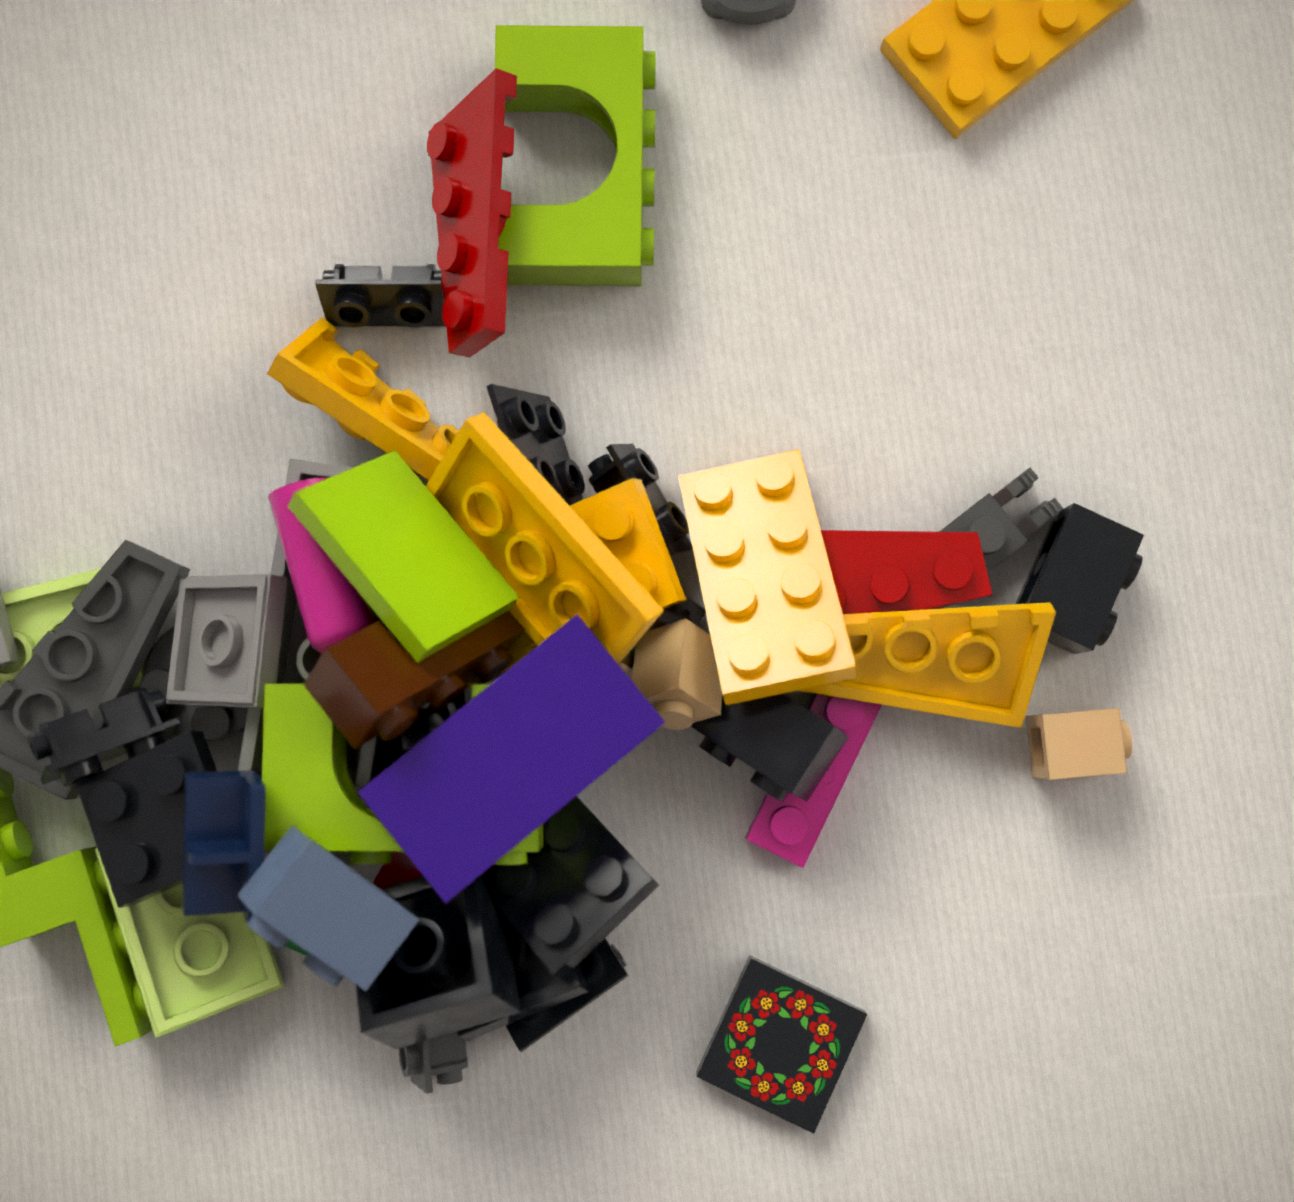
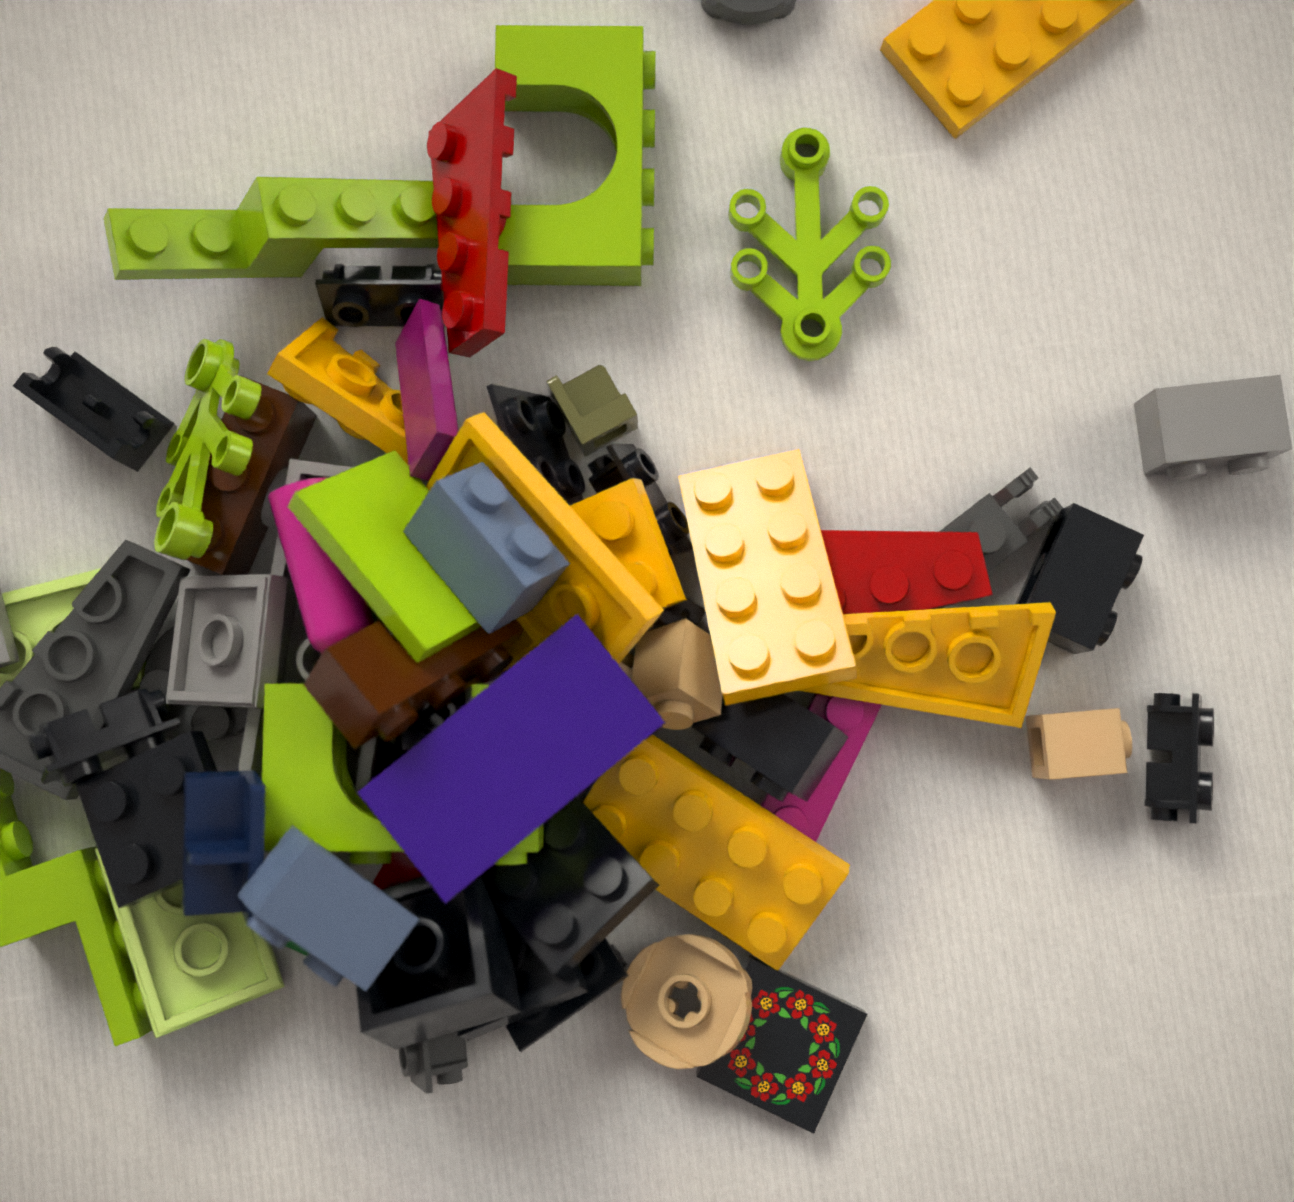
(96, 408): none -> black hinge
(213, 374): none -> lime plant
(236, 502): none -> reddish brown arch
(273, 230): none -> lime bracket
(425, 389): none -> magenta tile
(485, 546): none -> sand blue brick
(593, 409): none -> olive panel
(652, 1011): none -> tan plate
(716, 850): none -> yellow plate
(808, 255): none -> lime plant
(1180, 782): none -> black hinge
(1212, 426): none -> light grey brick

